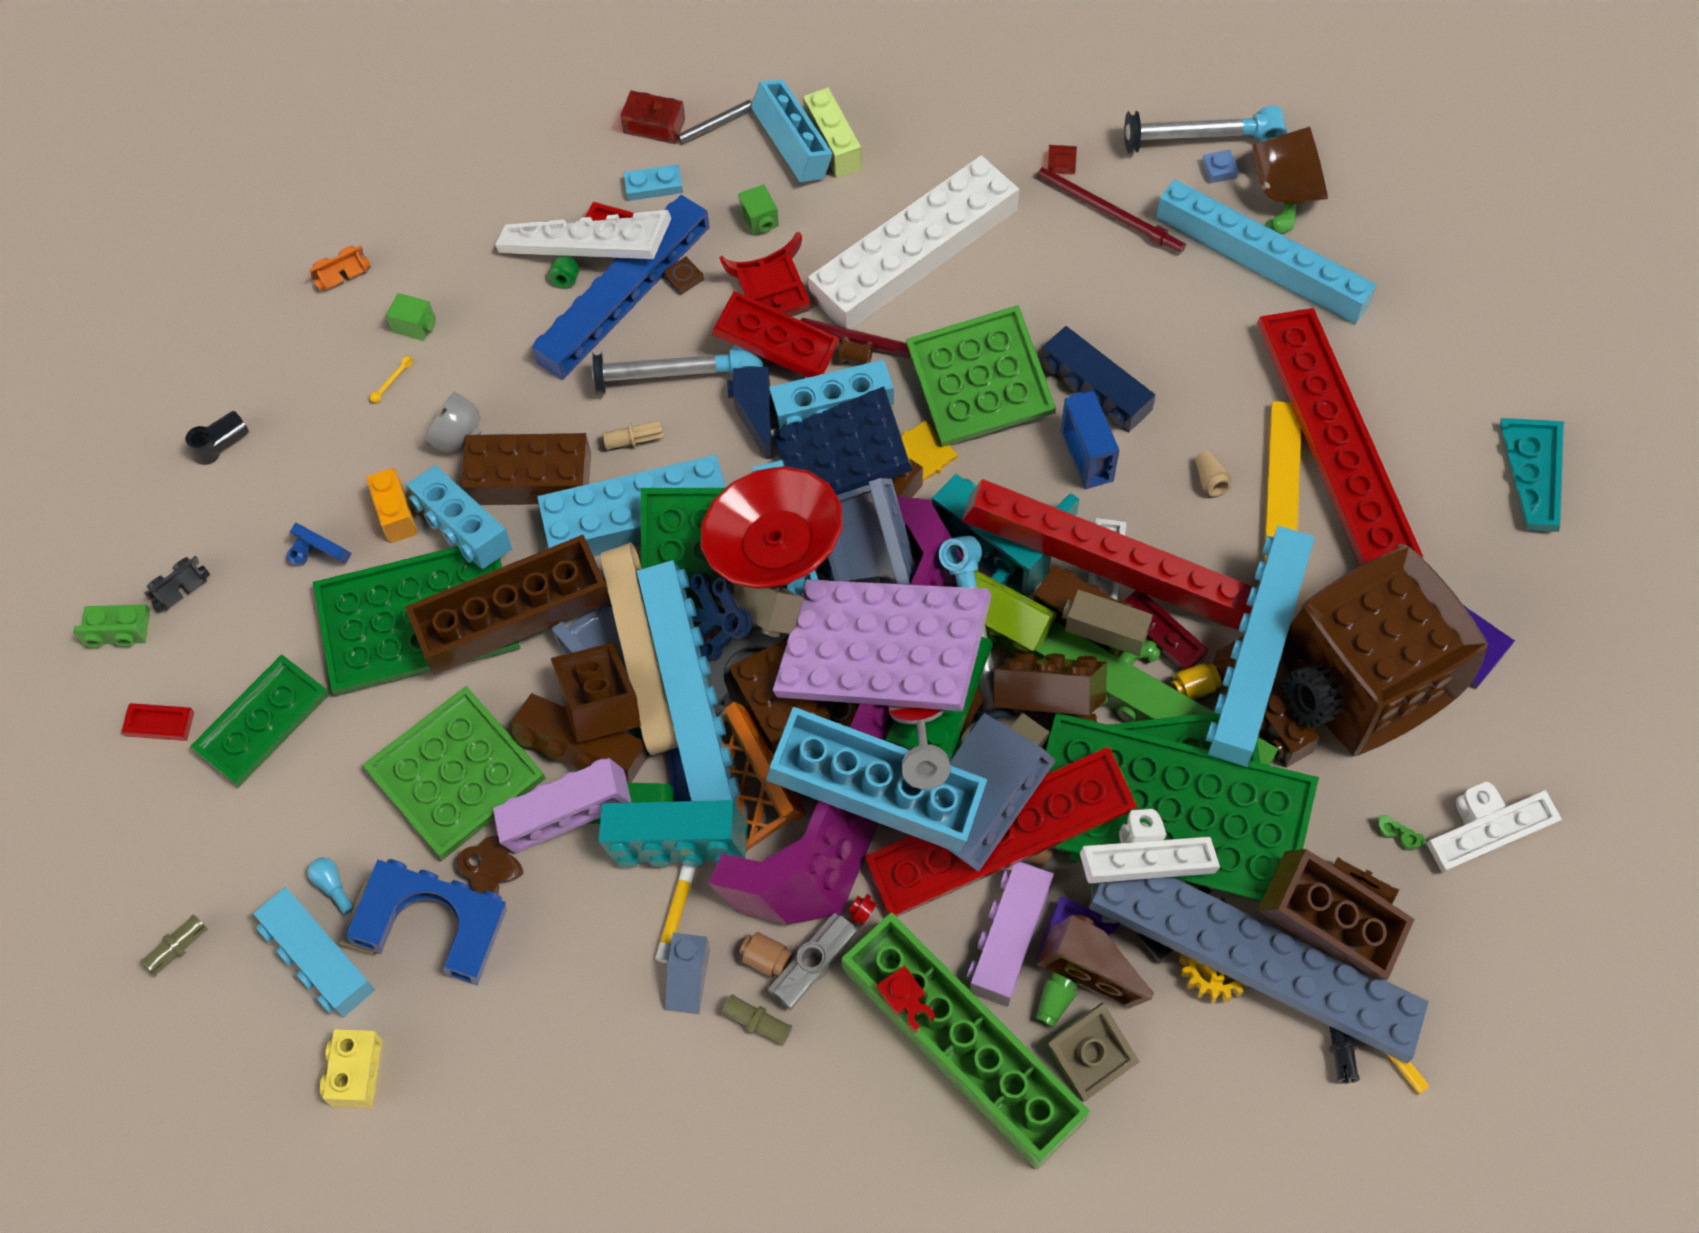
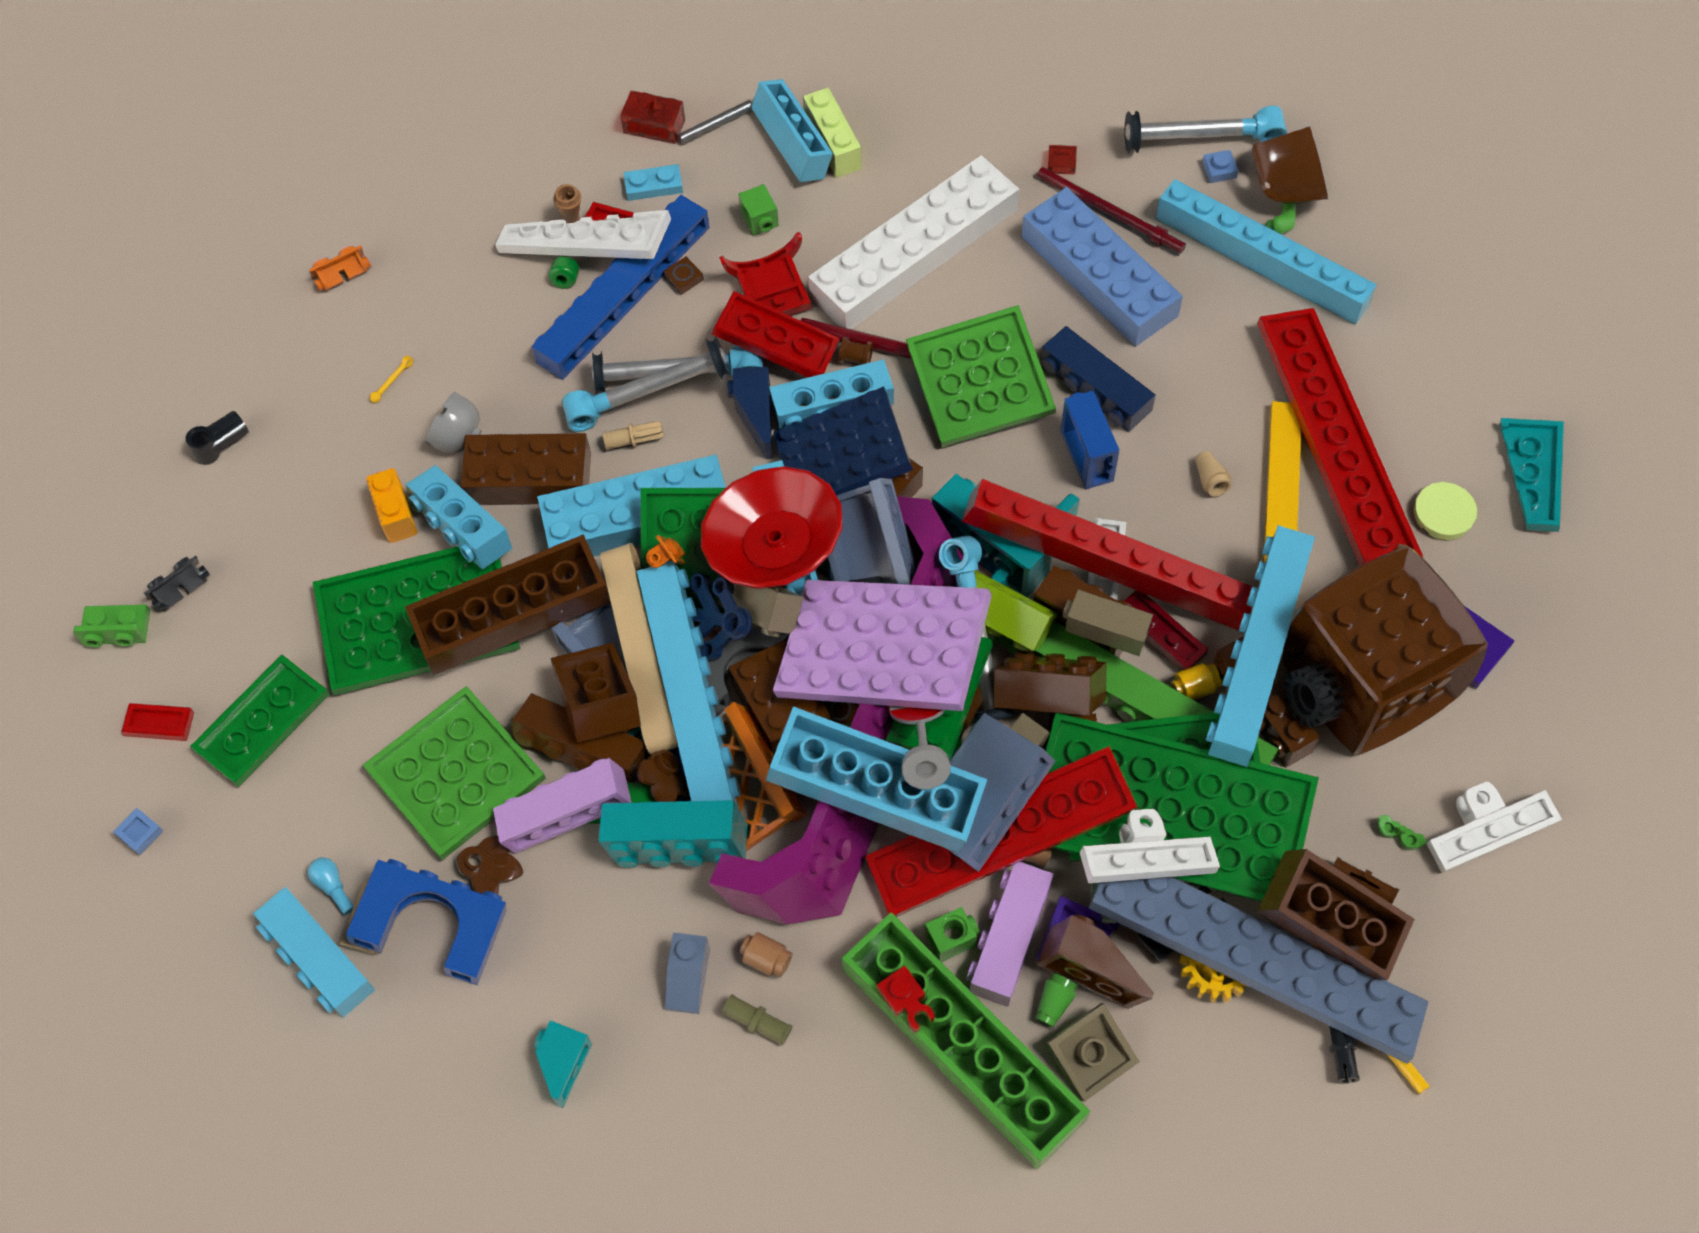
(138, 831): none -> medium blue plate
(173, 945): olive pin -> none
(307, 540): blue piece -> none
(351, 1068): light yellow brick -> none
(411, 316): bright green brick -> none
(561, 1057): none -> teal slope
(568, 202): none -> medium nougat cone
(584, 408): none -> piece
(663, 776): none -> reddish brown plate
(665, 551): none -> orange hinge
(675, 912): yellow bar -> none
(798, 977): light grey piece -> none
(861, 909): red plate -> none
(925, 449): yellow piece -> none
(942, 945): none -> bright green brick
(1101, 266): none -> medium blue brick
(1149, 652): bright green arm -> none
(1445, 510): none -> yellowish green tile

